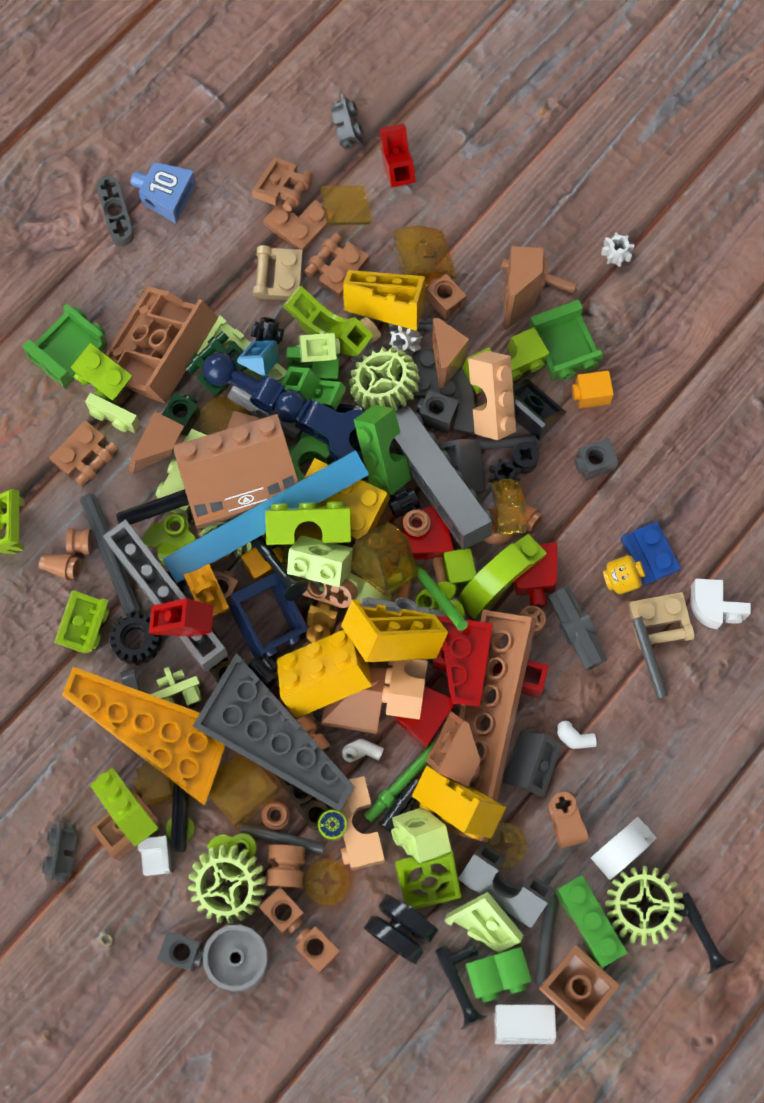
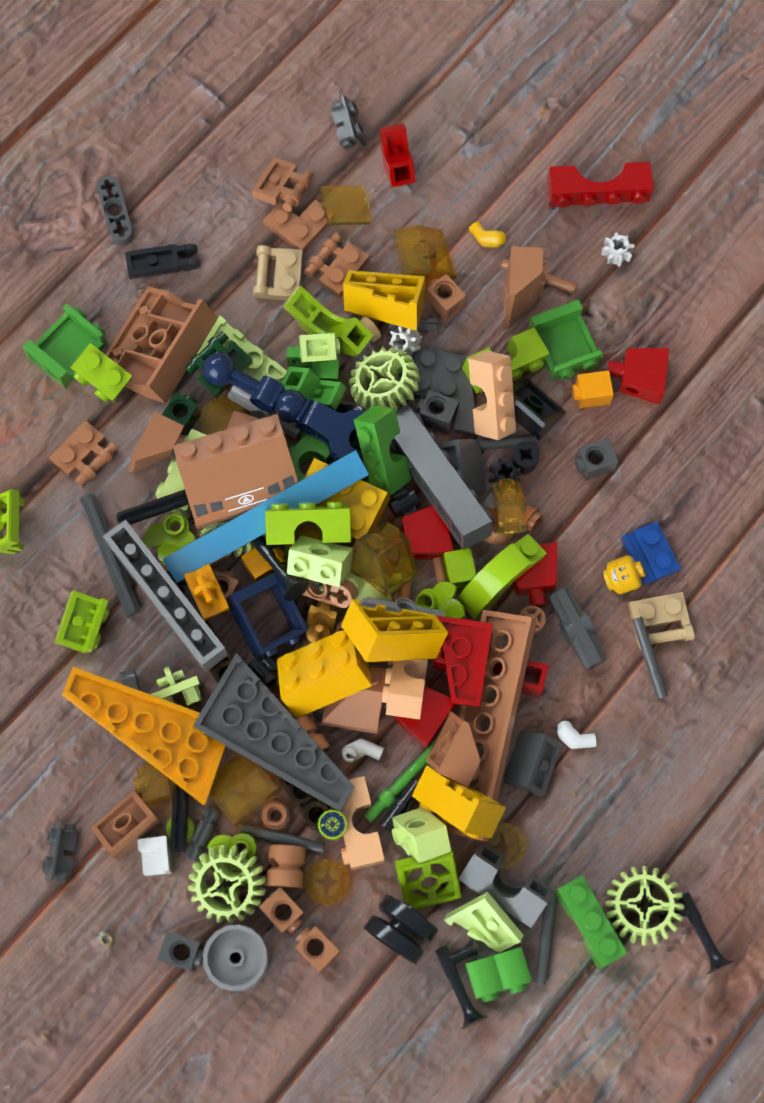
(63, 565): nougat cone -> none
(79, 541): nougat wheel -> none
(119, 634): black tyre -> none
(121, 418): yellowish green plate -> none
(123, 807): lime arch -> none
(161, 260): none -> black hinge
(165, 189): medium blue torso -> none
(181, 618): red slope -> none
(202, 833): none -> dark grey axle
(260, 356): dark azure slope -> none
(267, 330): black gear -> none
(416, 515): nougat plate -> none
(441, 599): bright green bar -> none
(449, 350): nougat slope -> none
(487, 238): none -> yellow arm
(525, 1024): white hinge -> none
(567, 826): nougat piece -> none
(569, 187): none -> red arch
(579, 987): nougat slope -> none
(623, 848): white brick -> none
(642, 373): none -> red torso
(709, 606): white brick -> none

